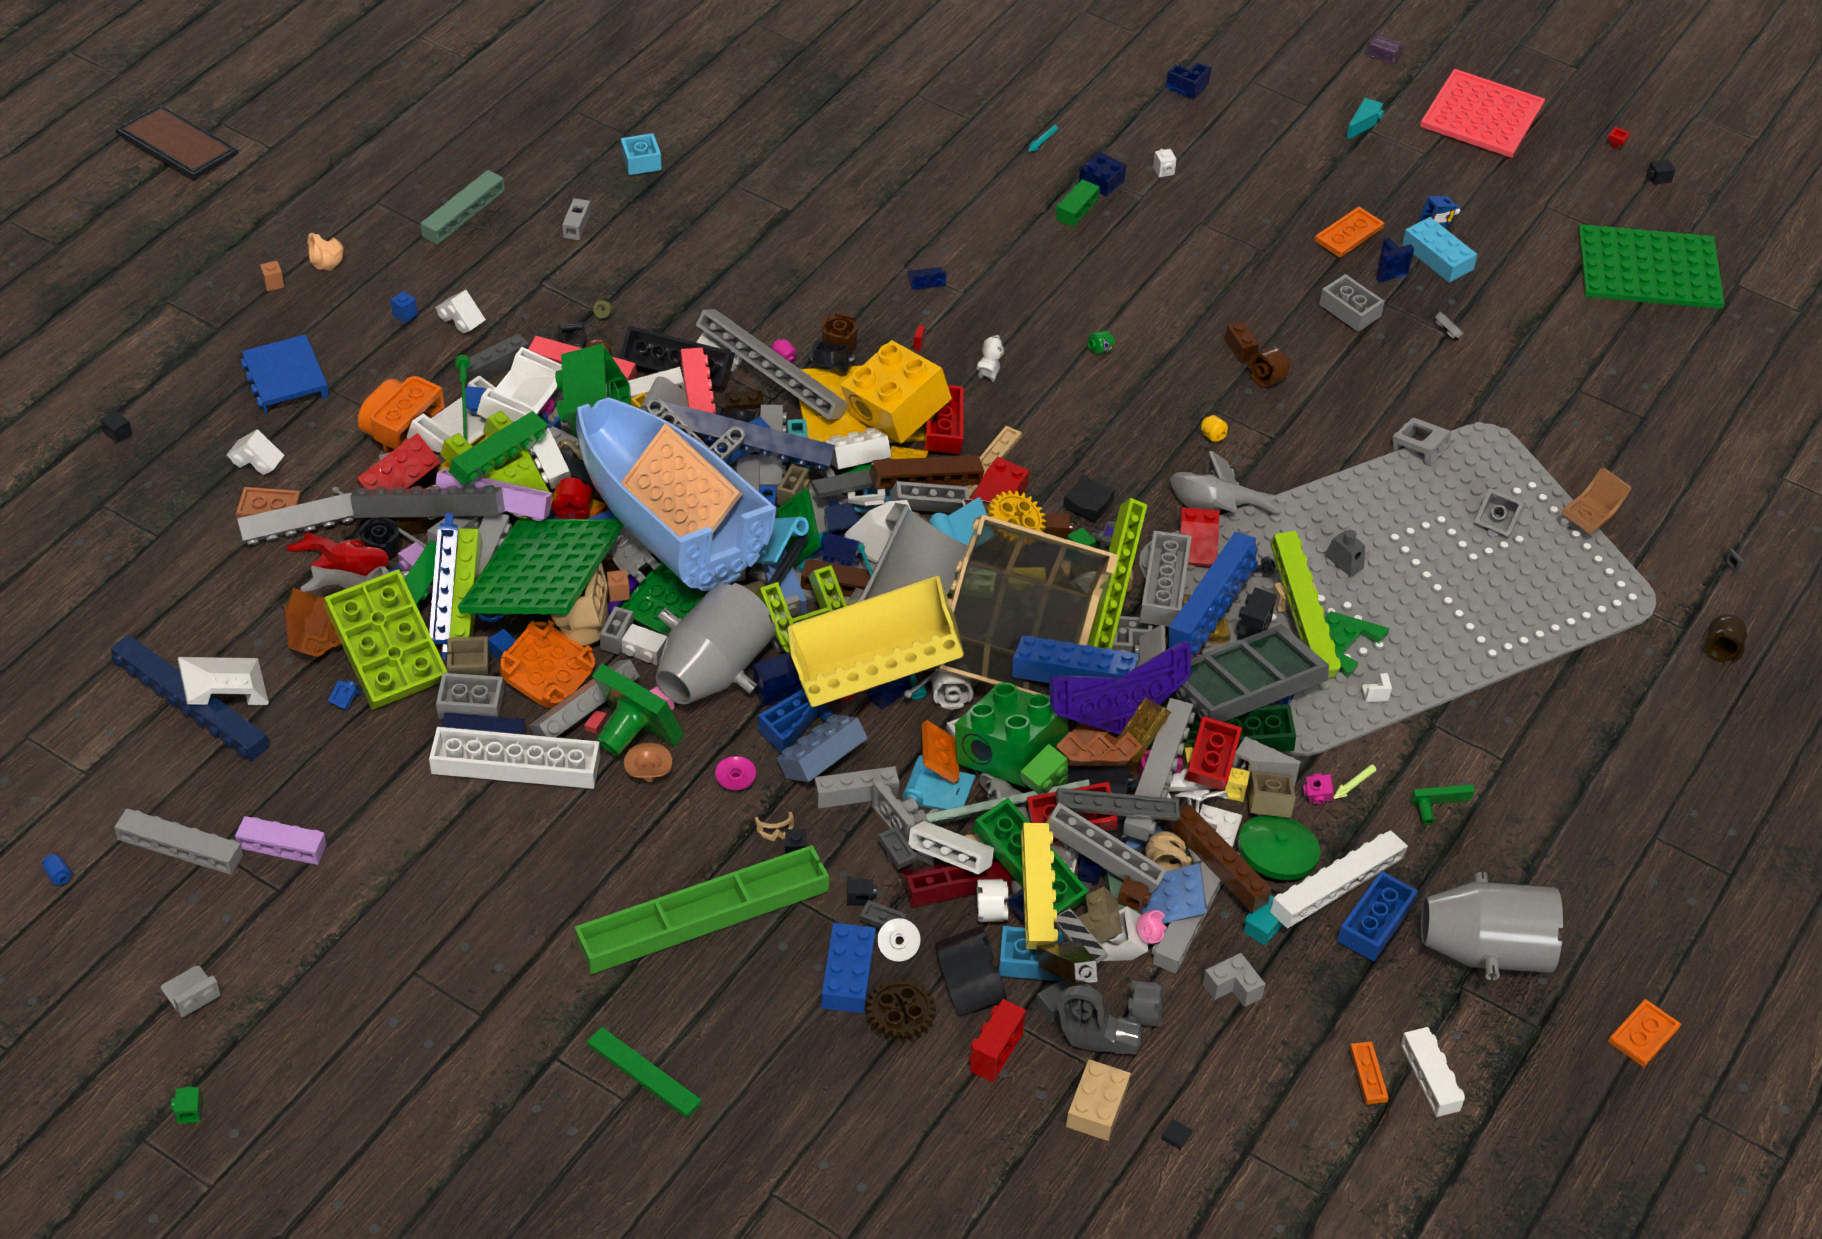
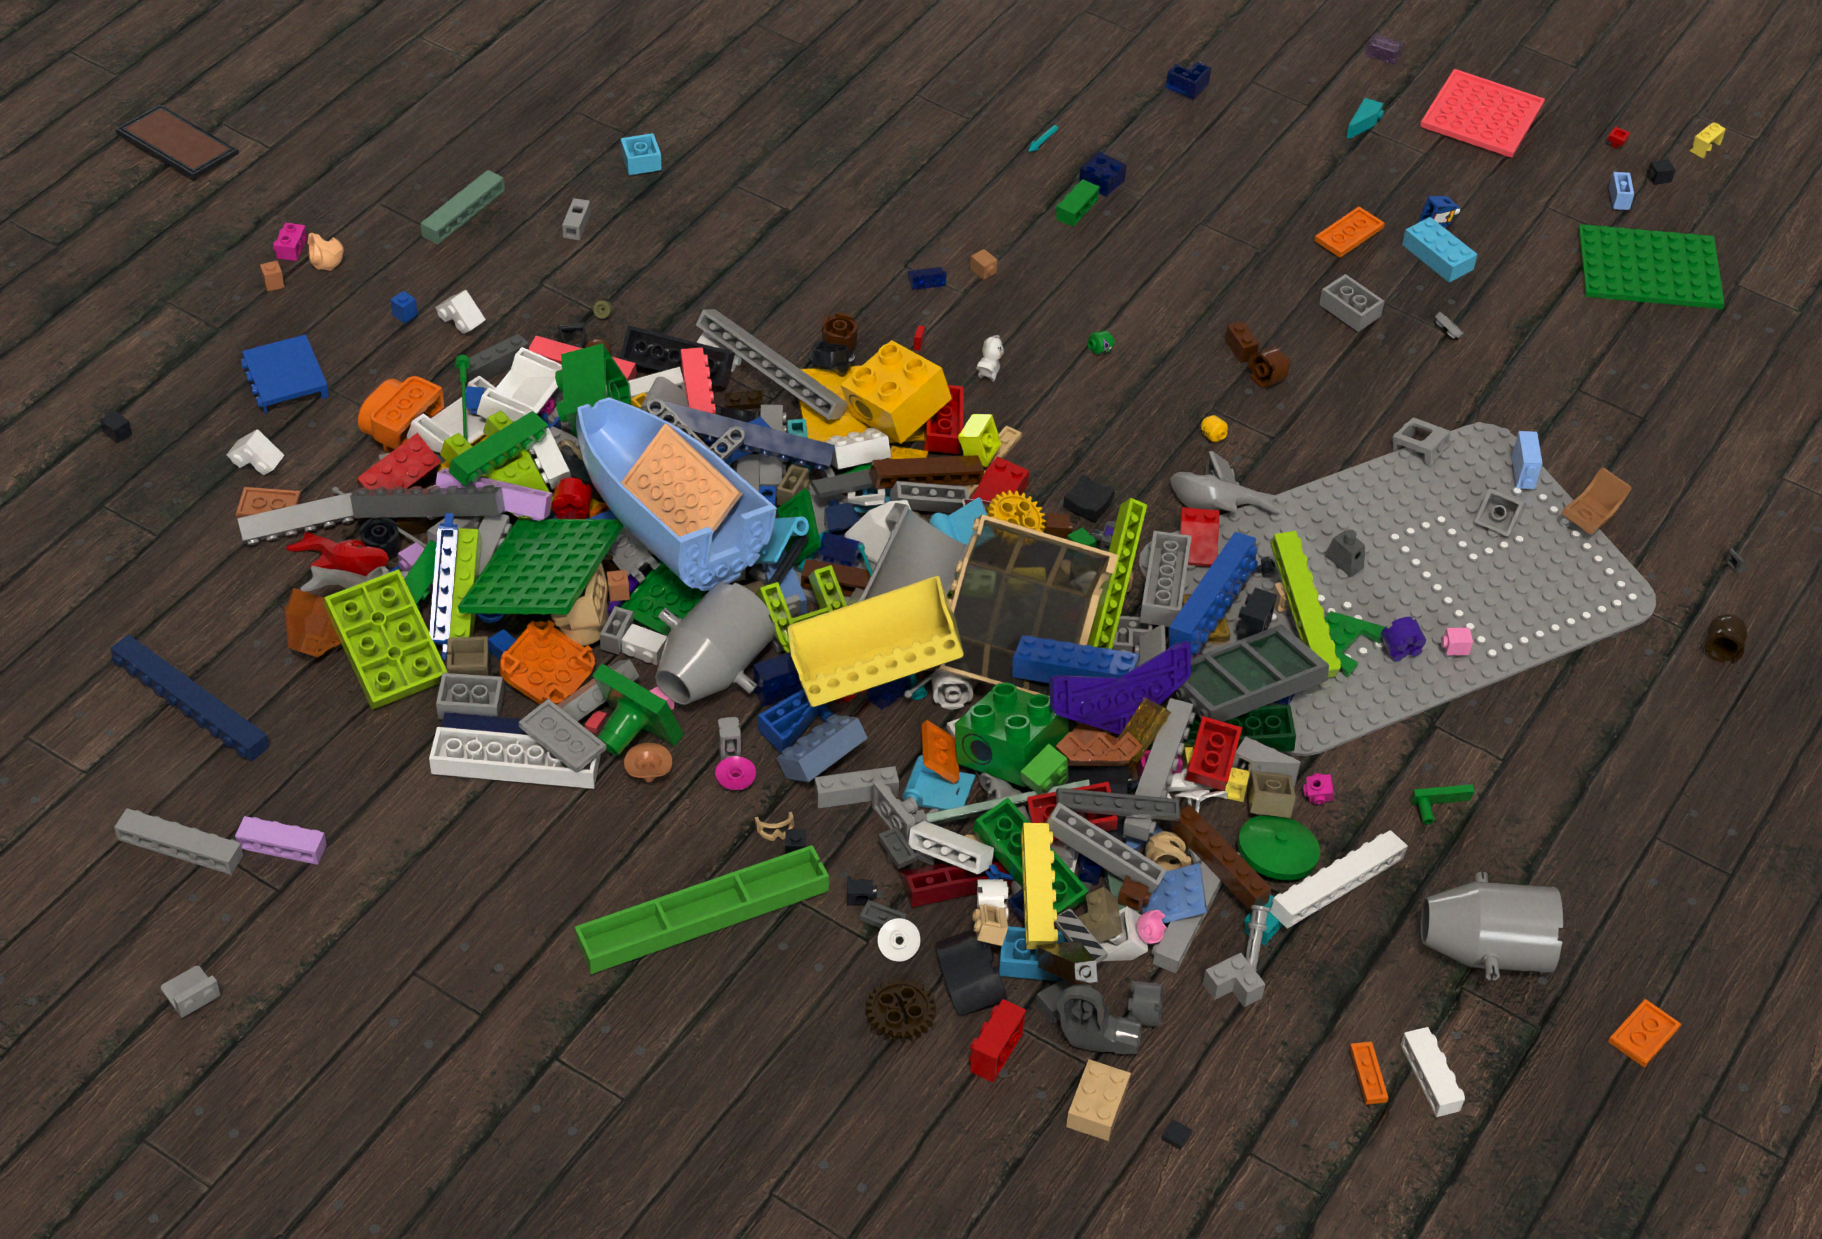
(56, 869): blue brick -> none
(187, 1105): green brick -> none
(222, 676): white slope -> none
(290, 241): none -> dark pink brick
(344, 694): blue bracket -> none
(562, 735): none -> light grey plate
(644, 1072): green tile -> none
(729, 737): none -> light grey brick
(785, 349): dark pink head -> none
(848, 968): blue brick -> none
(980, 438): none -> neon yellow brick
(983, 264): none -> medium nougat brick
(990, 924): none -> tan window
(996, 874): none -> blue hand
(1164, 162): white brick -> none
(1223, 821): white plate -> none
(1257, 927): none -> light grey pin
(1343, 790): yellowish green piece -> none
(1377, 916): blue brick -> none
(1379, 691): white panel -> none
(1394, 260): clear blue bracket -> none
(1403, 638): none -> dark purple brick
(1457, 641): none -> bright pink brick
(1526, 460): none -> light blue brick
(1621, 190): none -> light blue brick
(1702, 141): none -> light yellow window

